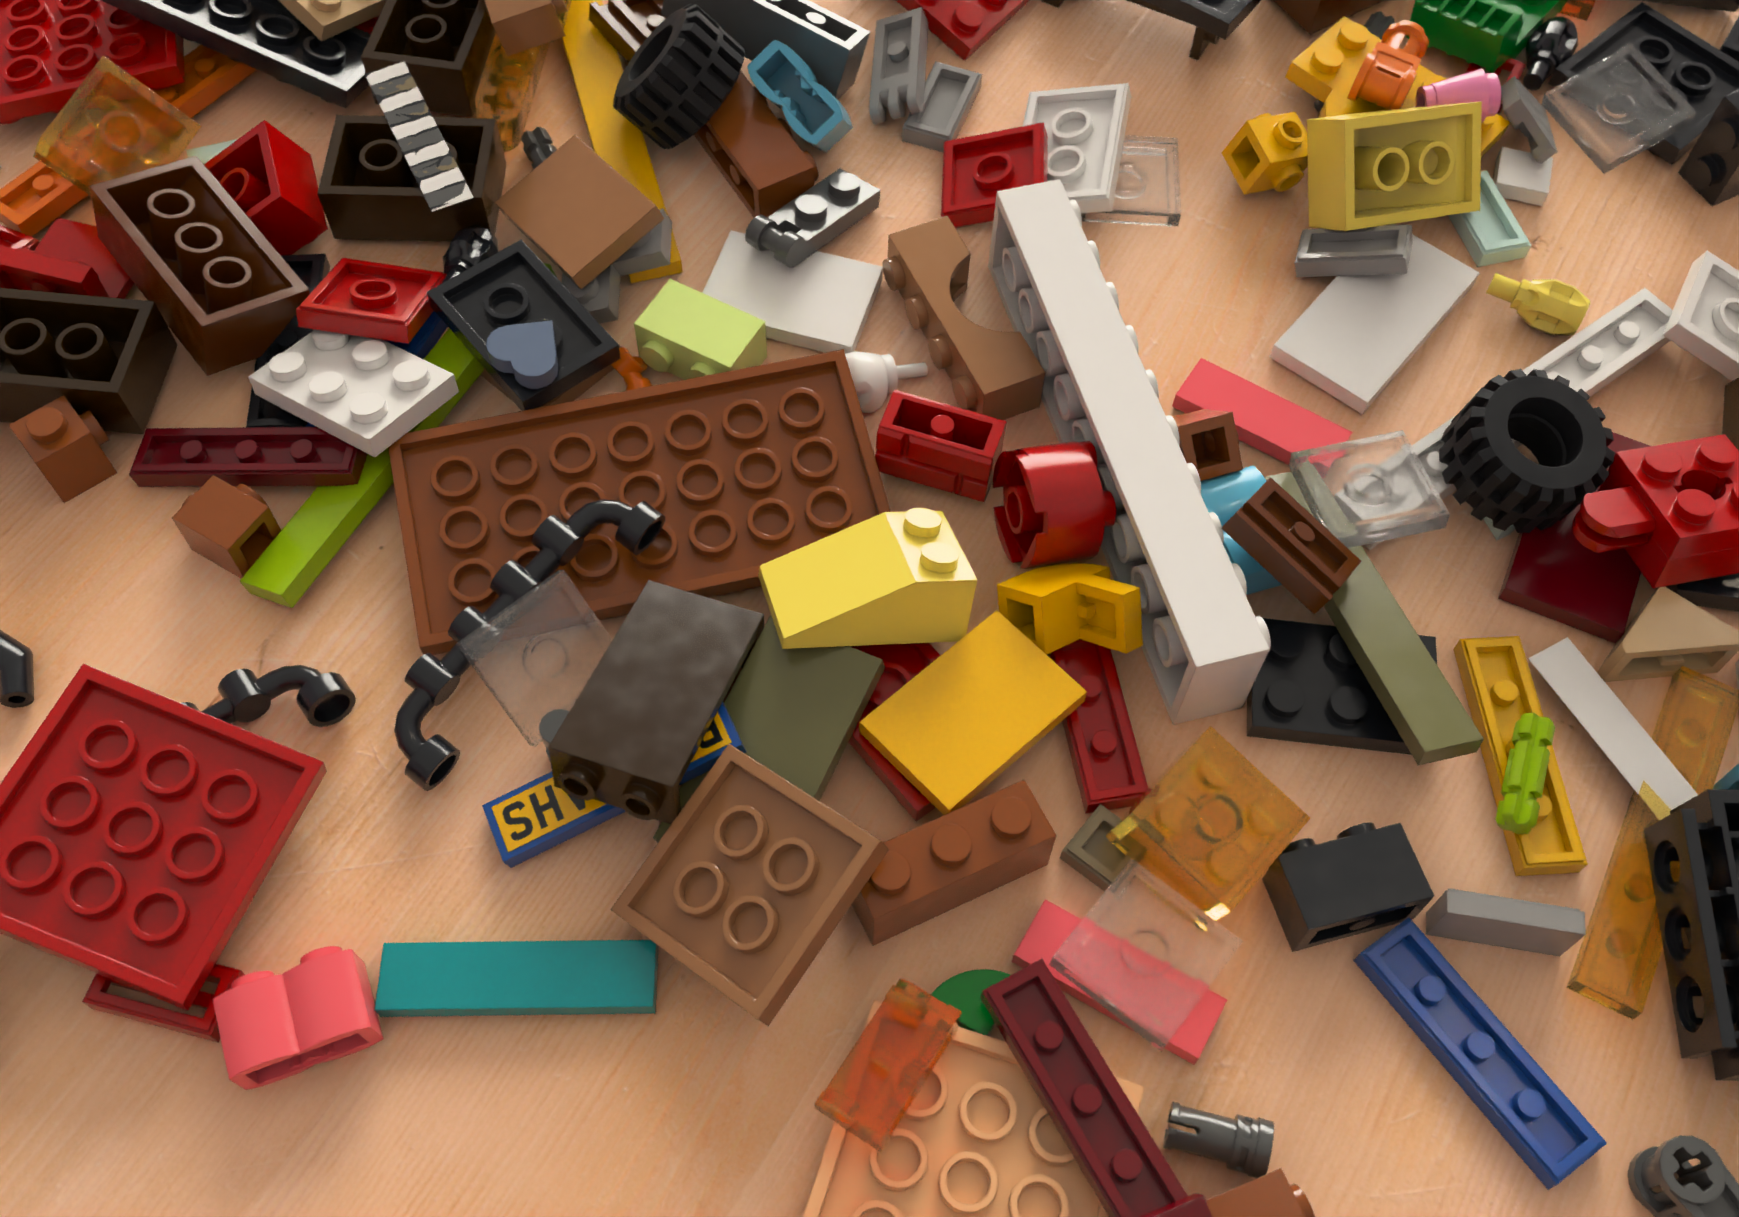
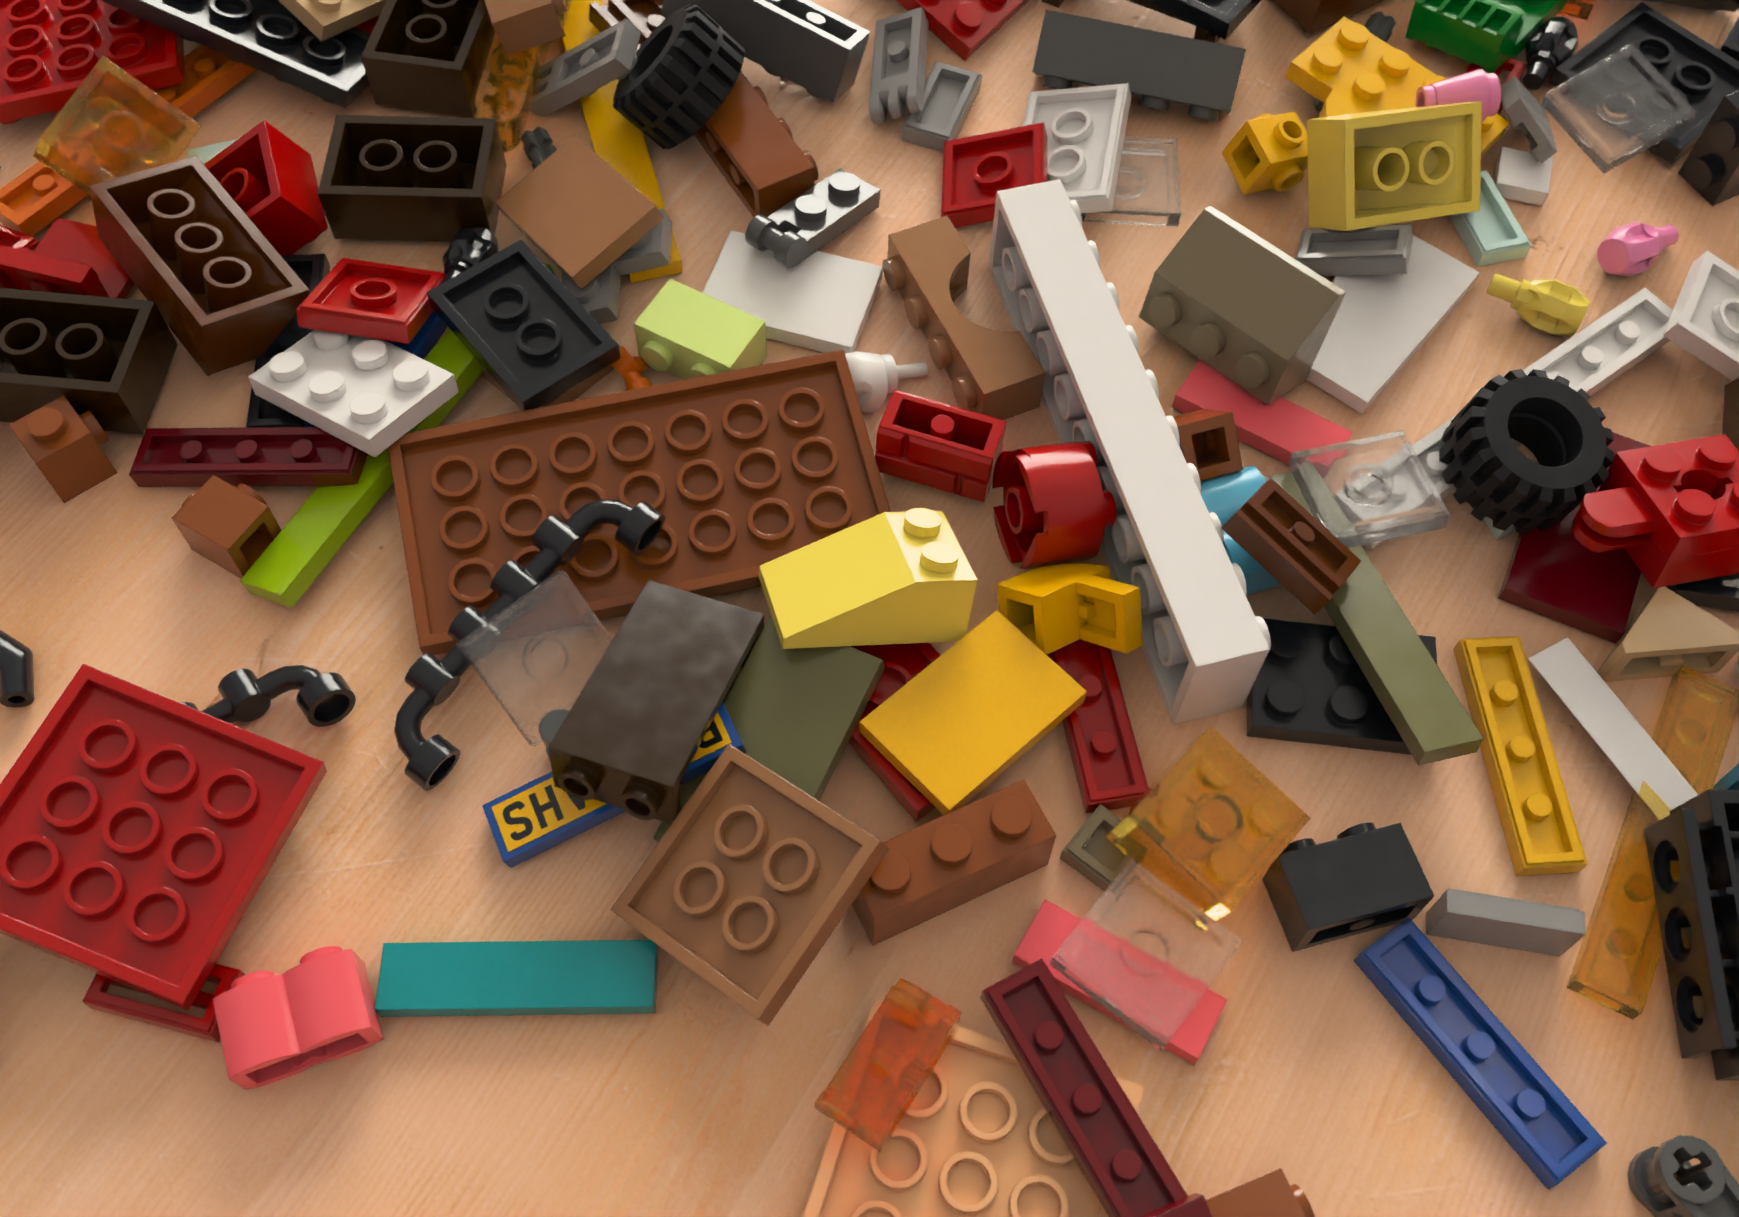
(418, 136): sticker -> none
(525, 351): sand blue tile -> none
(586, 68): none -> light grey hinge
(805, 103): medium azure brick -> none
(964, 994): green tile -> none
(1154, 63): none -> dark grey brick
(1239, 1142): dark grey pin -> none
(1242, 306): none -> dark tan slope
(1388, 70): orange connector -> none
(1525, 773): lime axle -> none
(1634, 248): none -> bright pink piece

